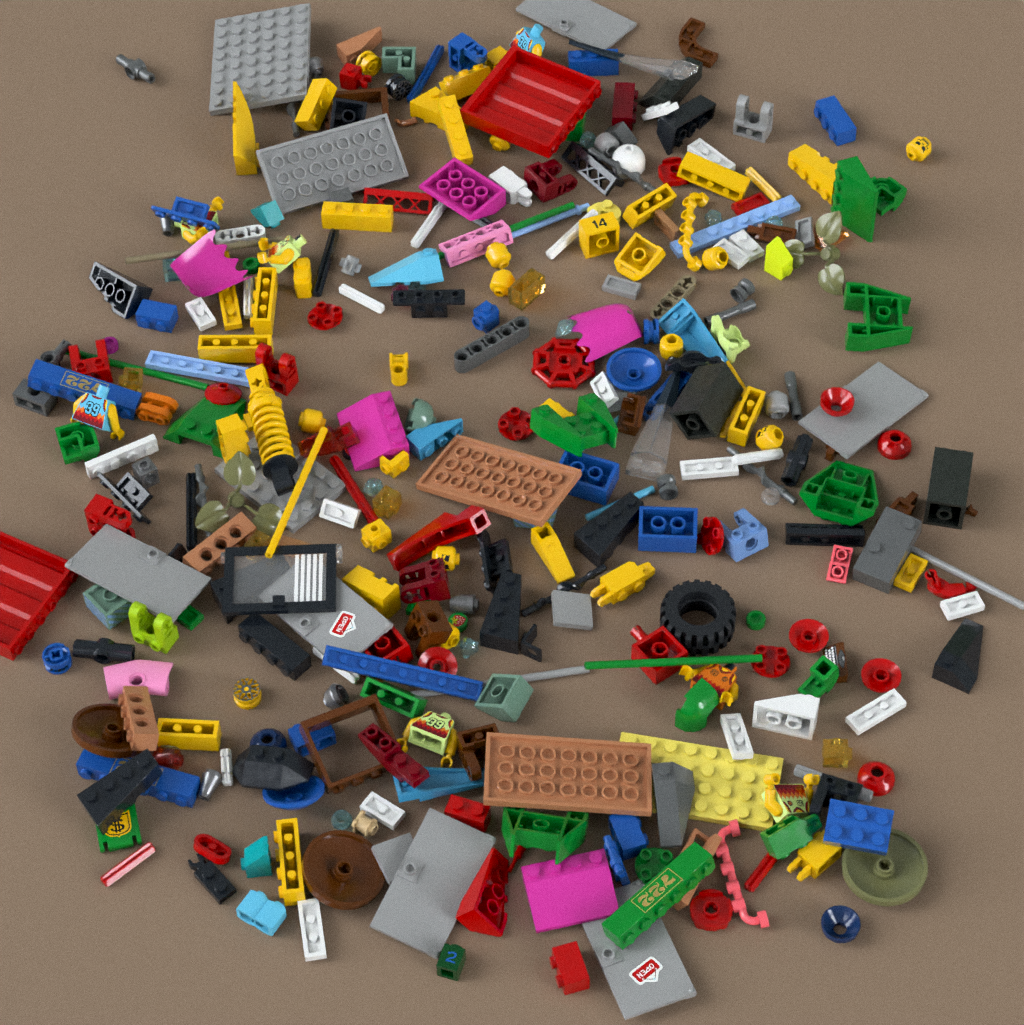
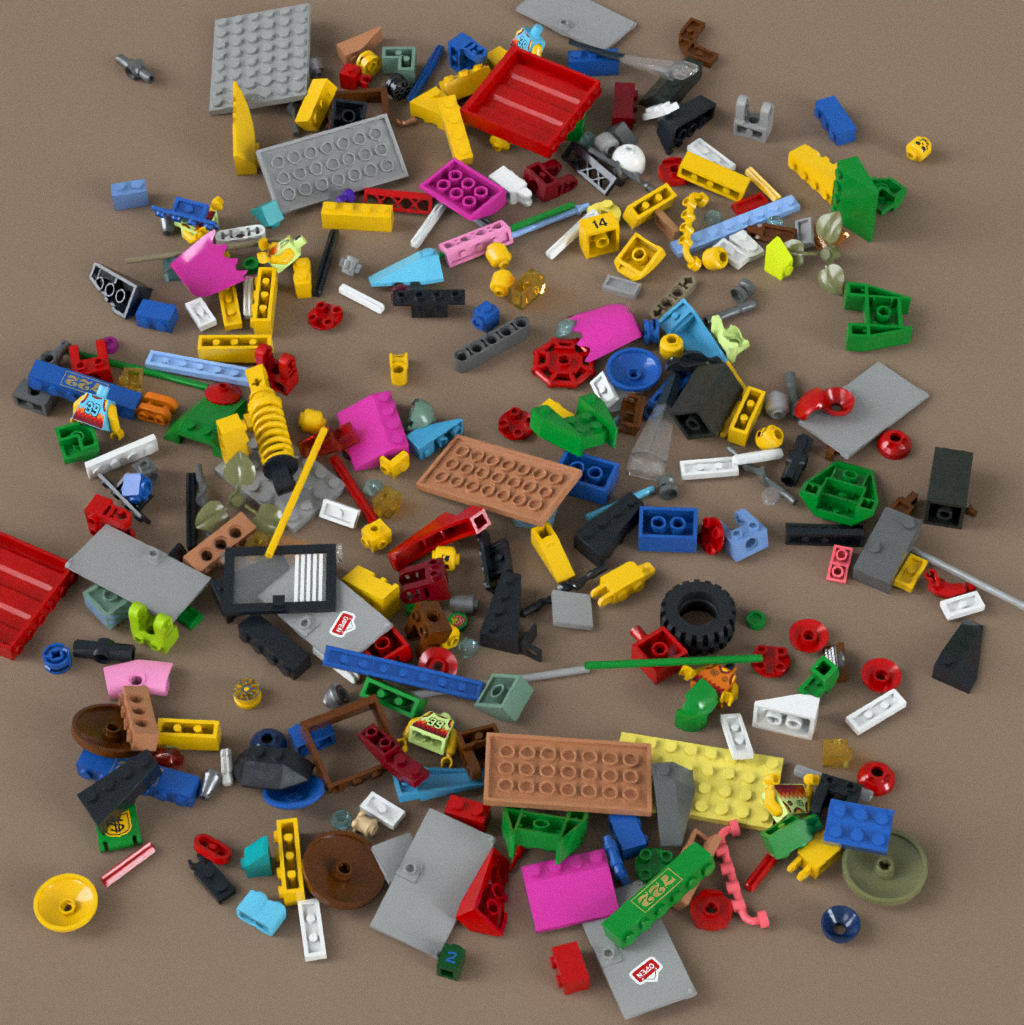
(63, 893): none -> yellow dish
(129, 194): none -> medium blue brick
(136, 487): none -> brick
(347, 196): none -> dark purple piece
(808, 403): none -> red dish

